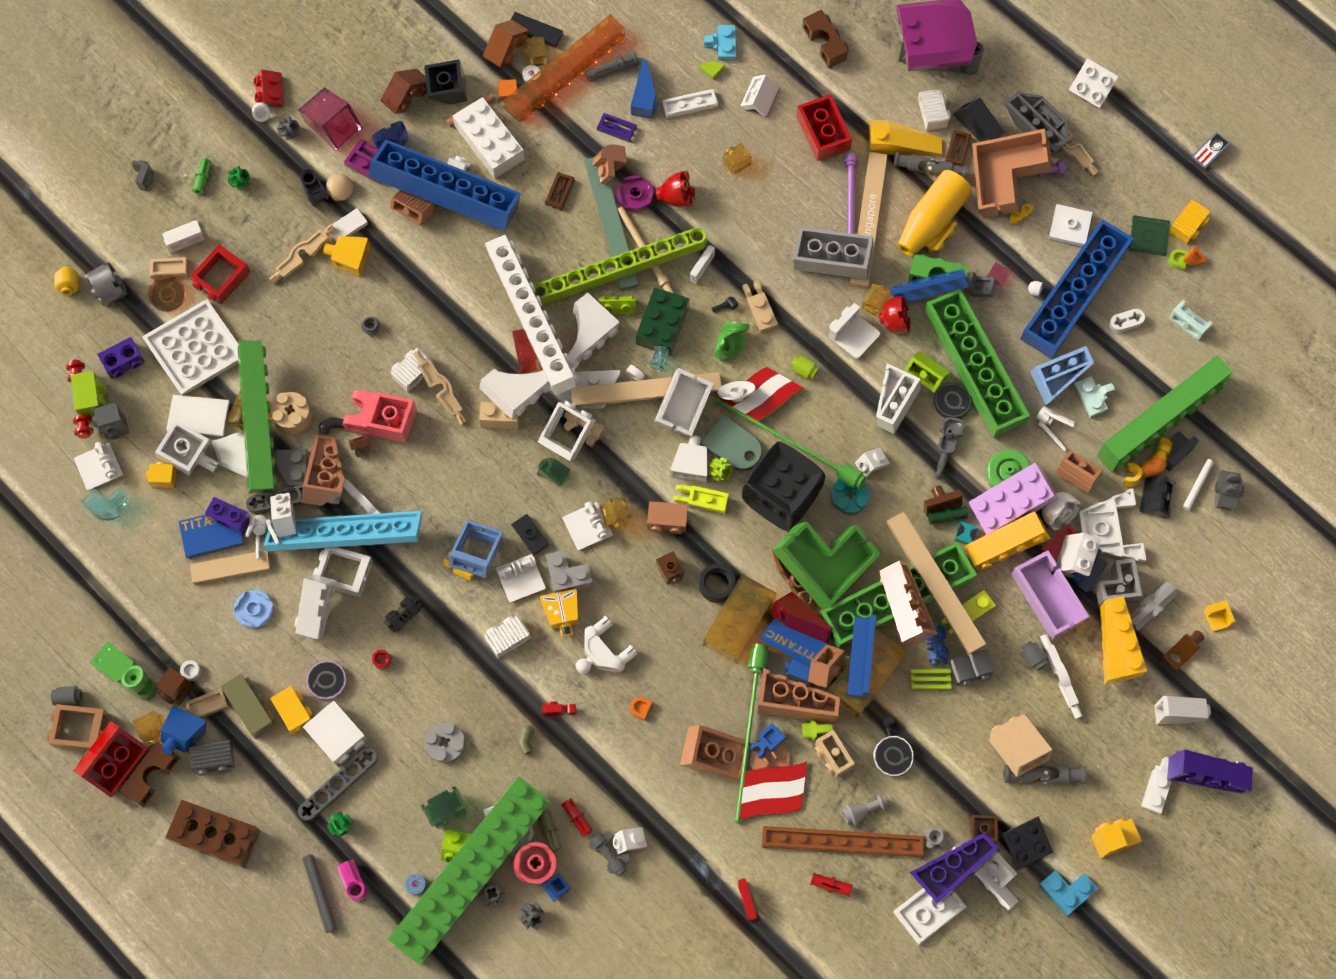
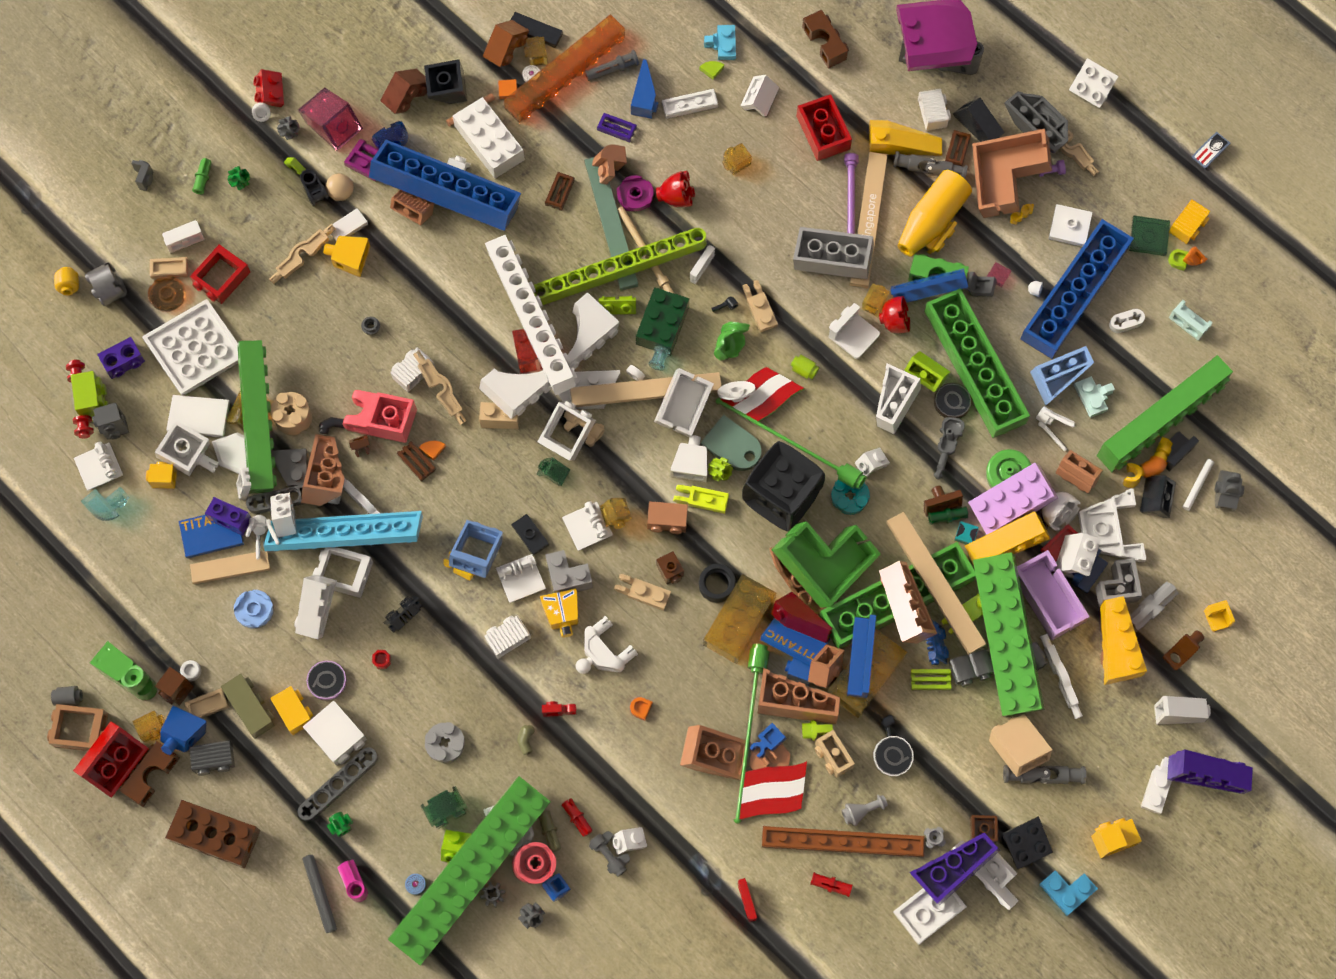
(243, 480): none -> white tile
(293, 162): none -> lime tile
(406, 449): none -> reddish brown tile
(432, 448): none -> orange tile
(644, 592): none -> tan hinge
(1008, 634): none -> bright green brick

